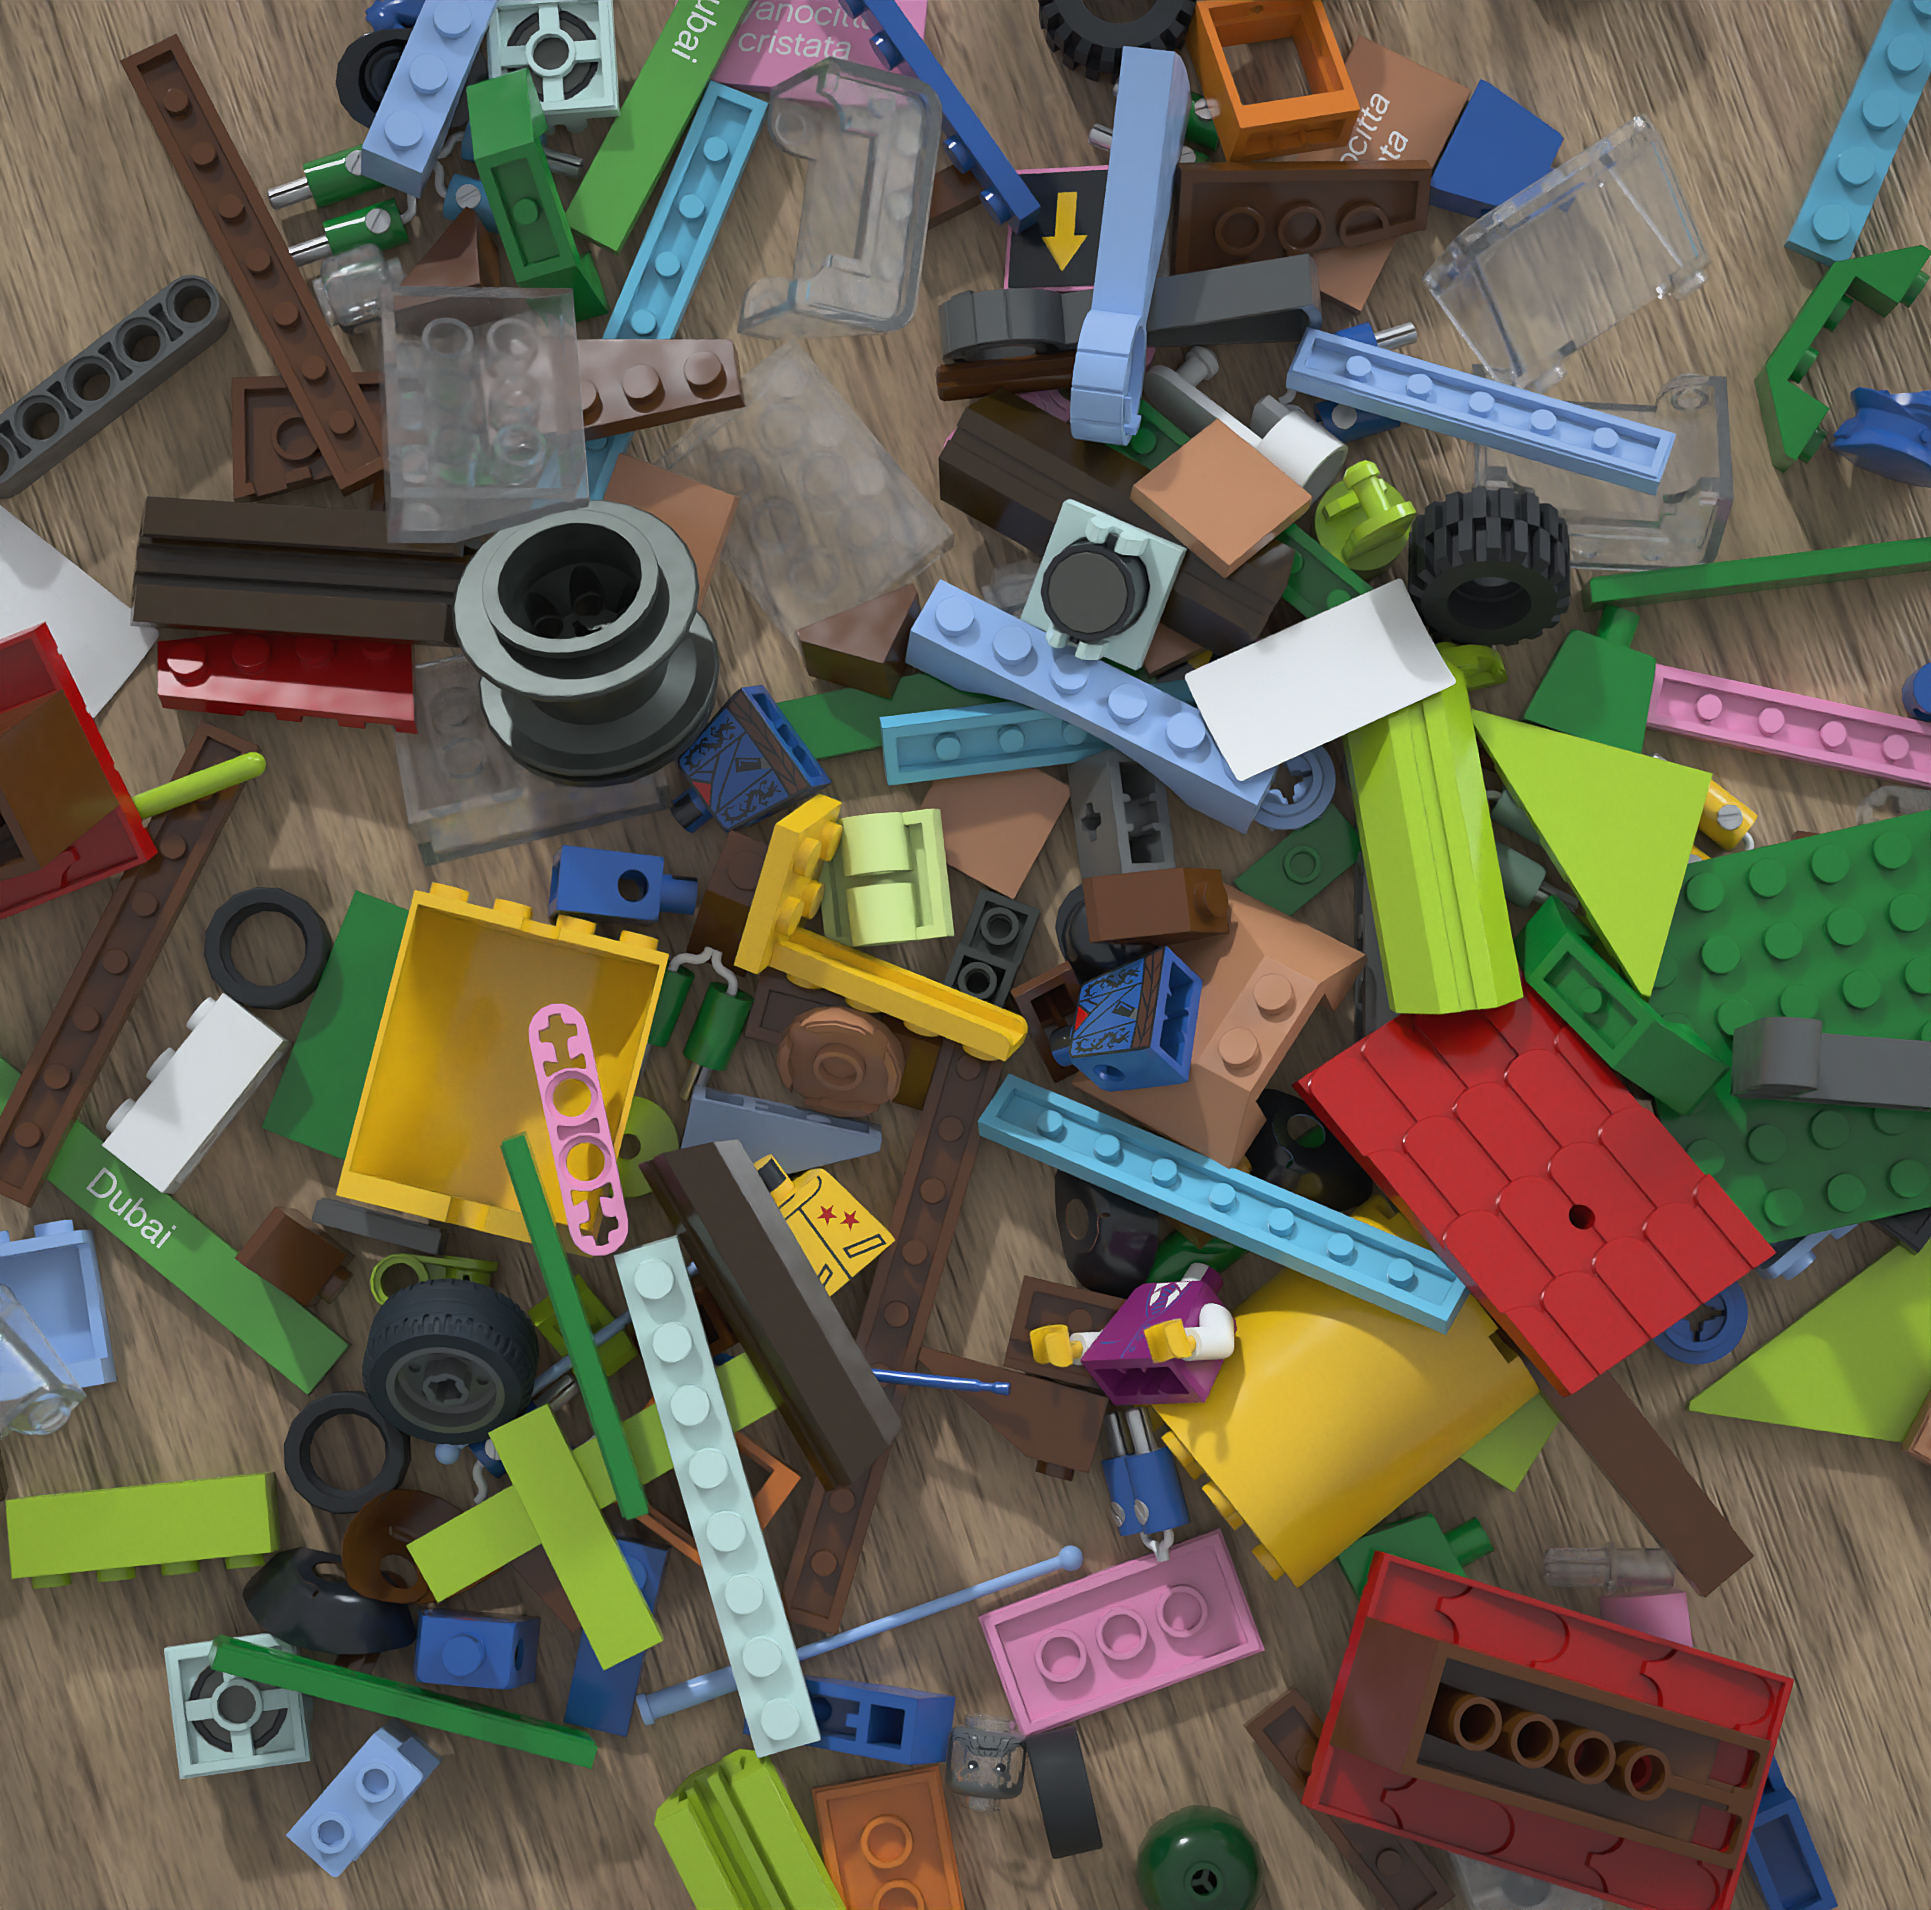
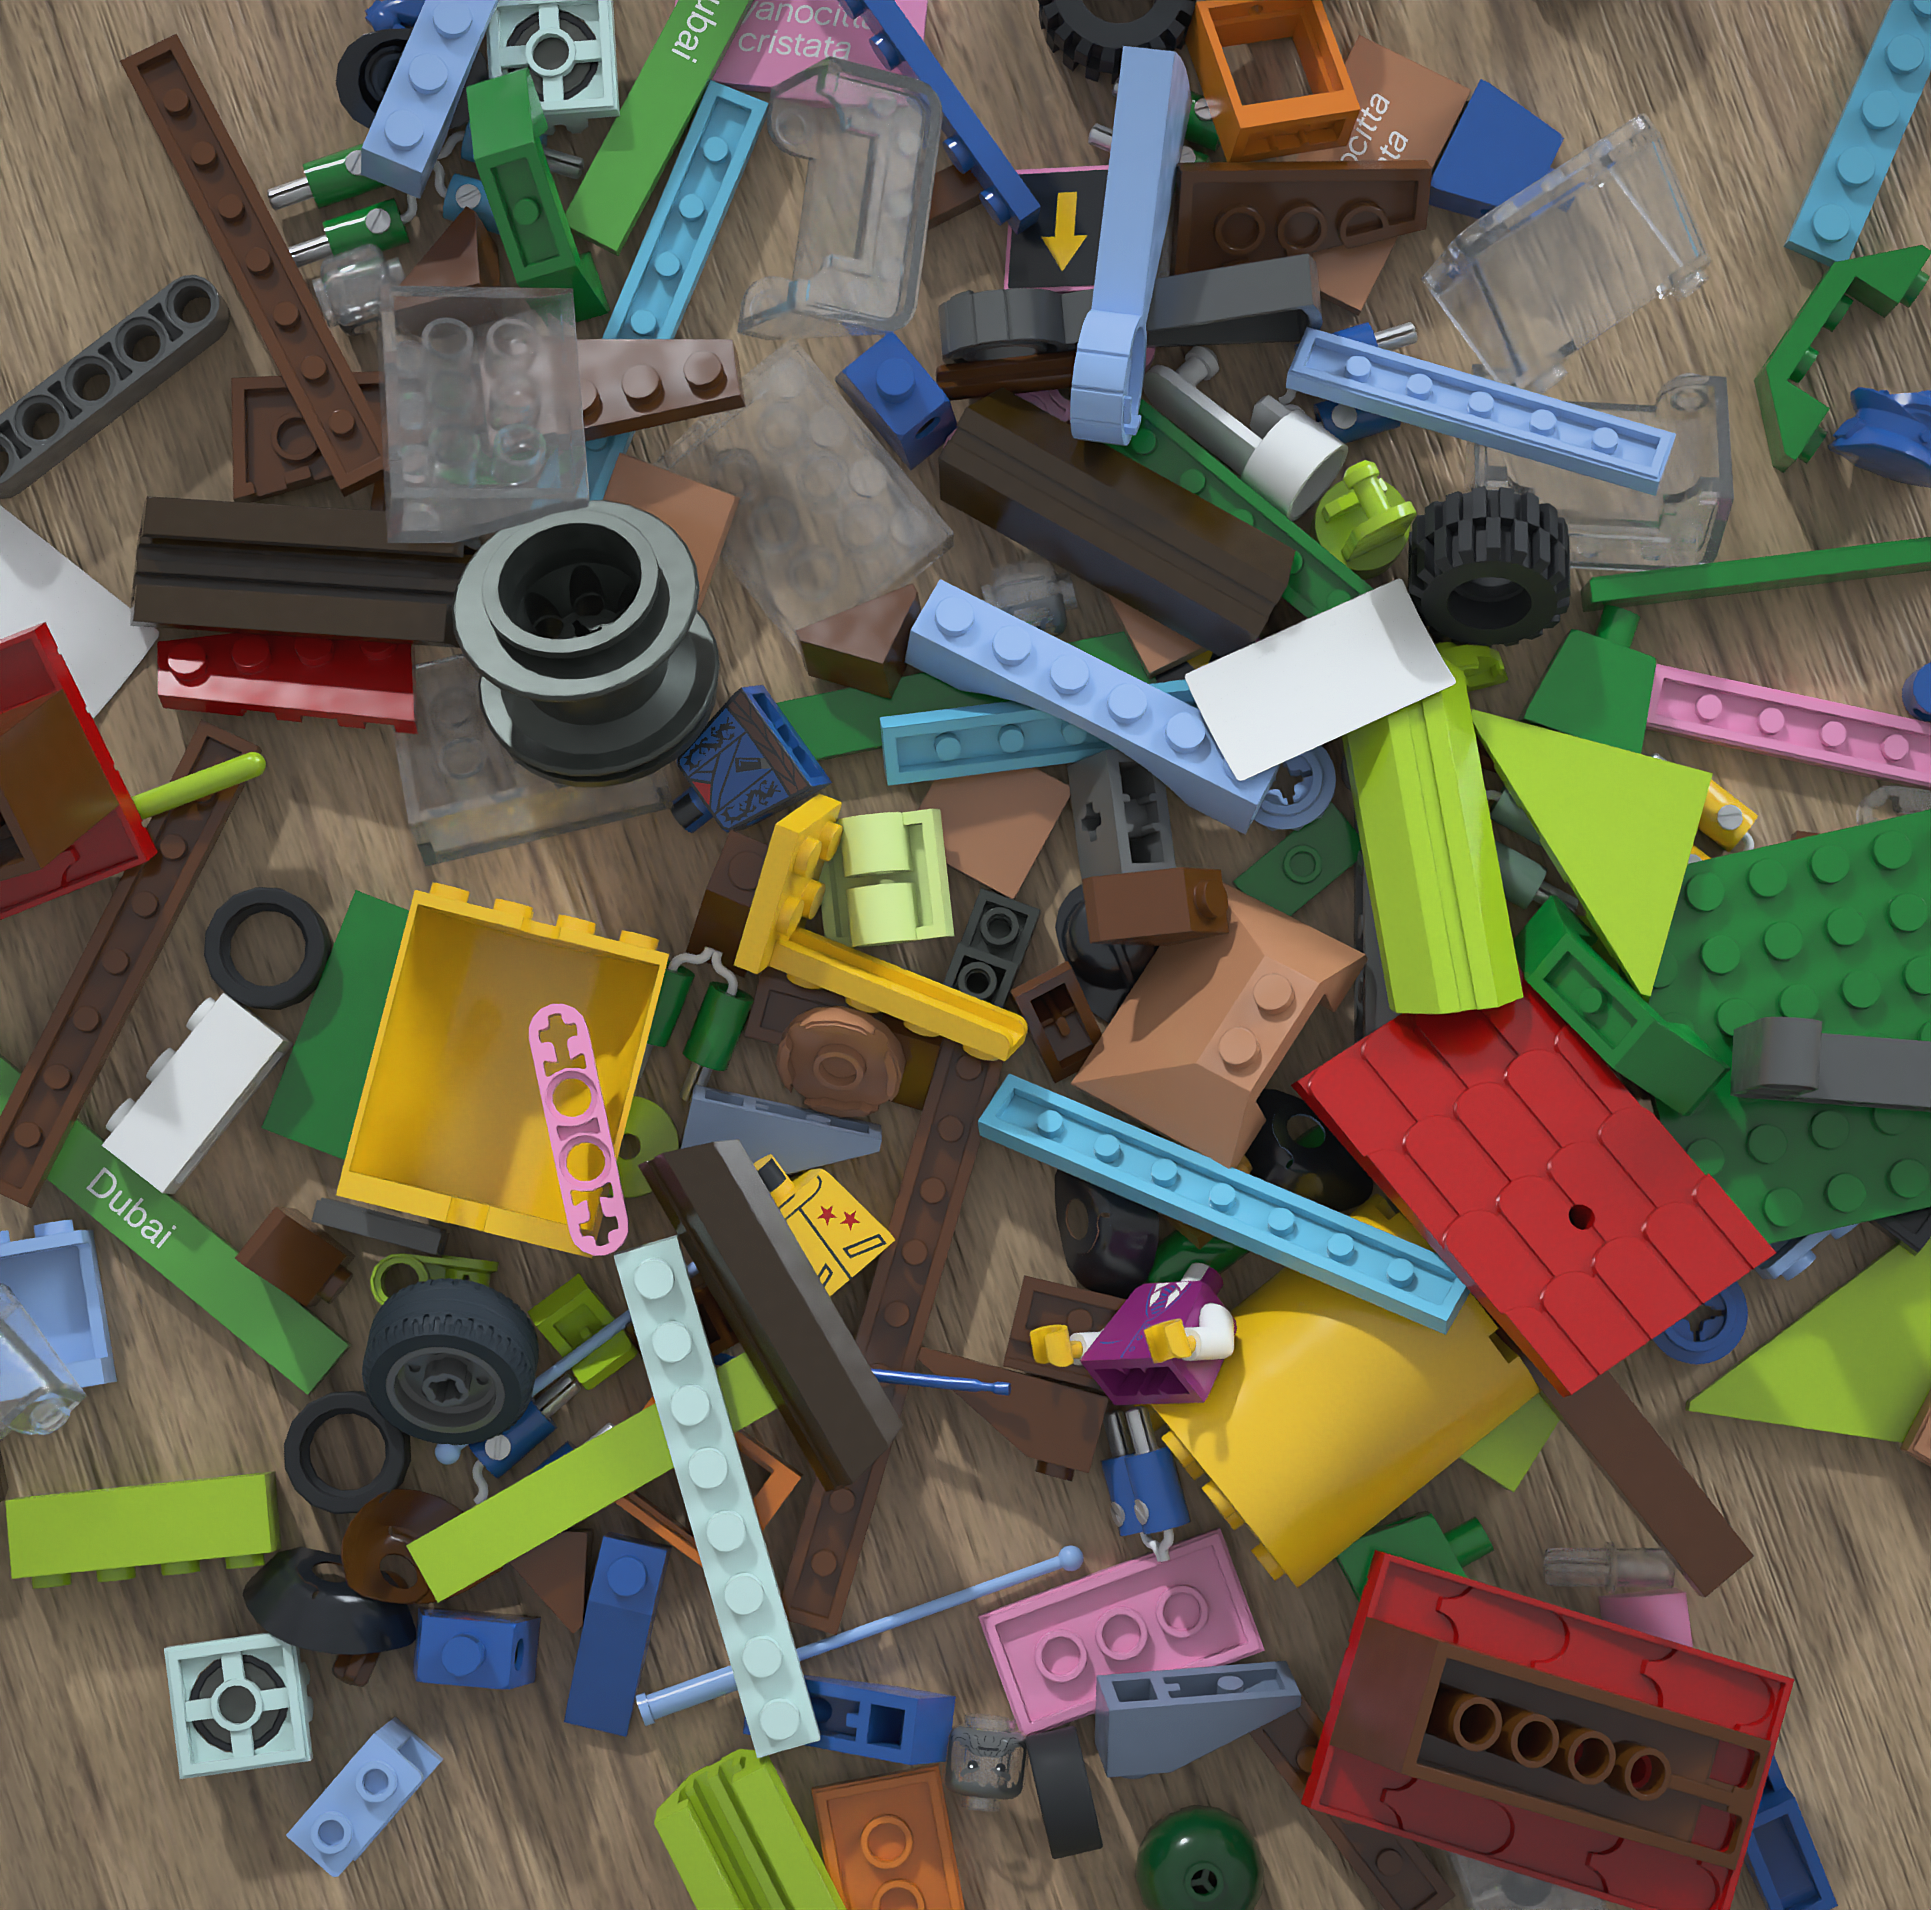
(401, 1700): green tile -> none
(574, 1325): green tile -> none
(576, 1536): lime tile -> none
(587, 887): blue torso -> none
(899, 399): none -> blue torso
(1101, 586): piece -> none
(1134, 1024): blue torso -> none
(1177, 1715): none -> sand blue slope
(1221, 498): nougat tile -> none

